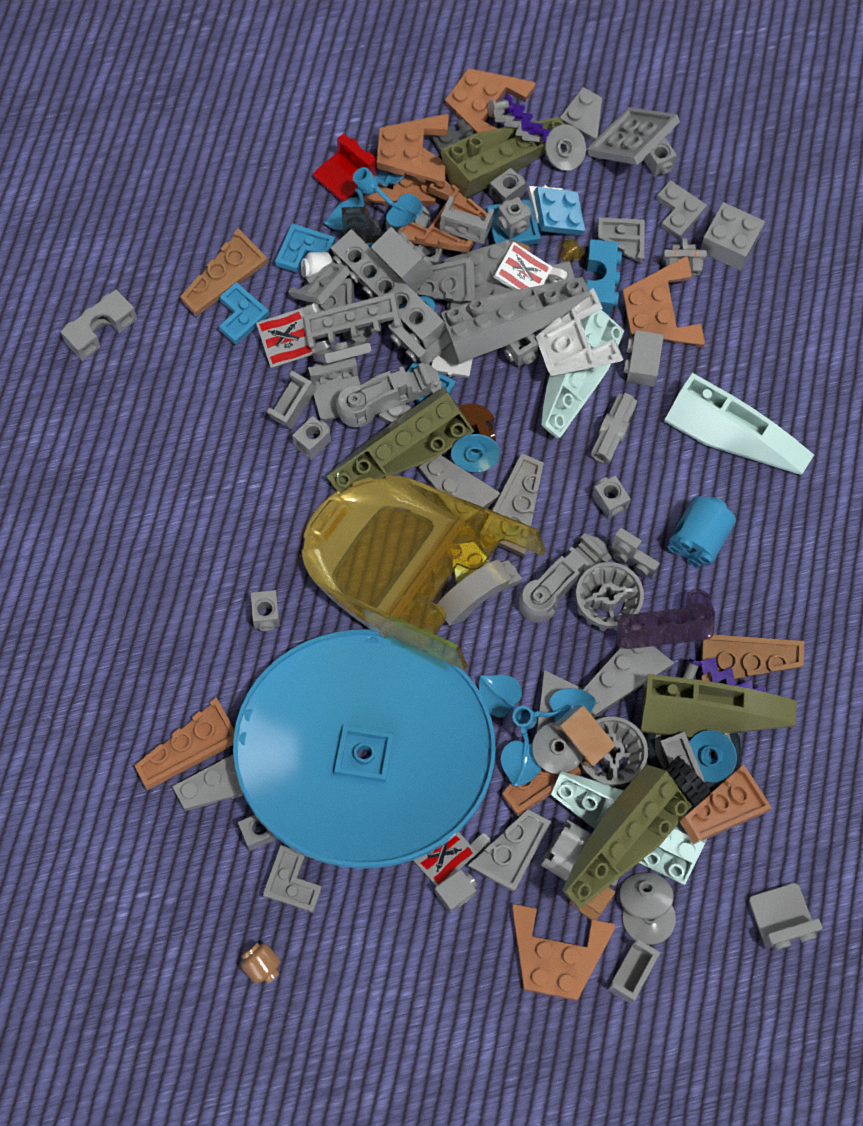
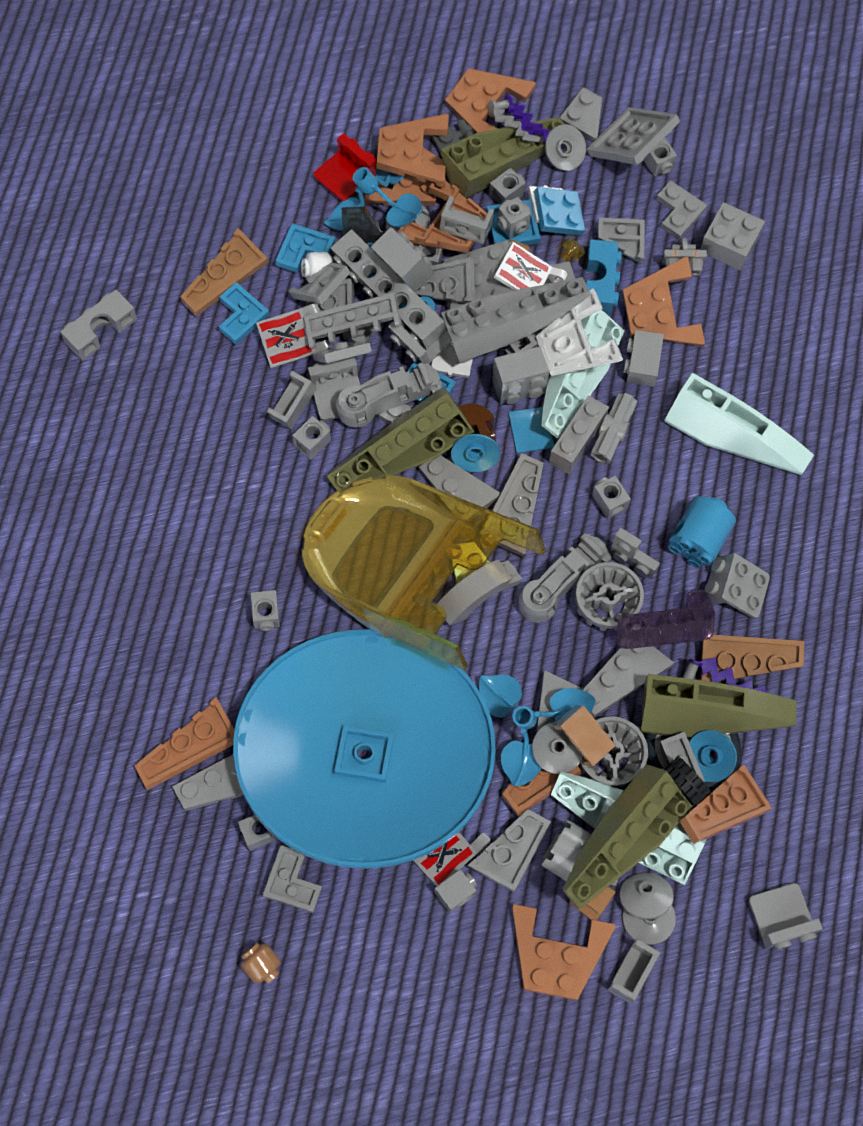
(520, 375): none -> light grey brick
(528, 432): none -> dark azure window
(577, 434): none -> light grey arch
(738, 584): none -> light grey bracket

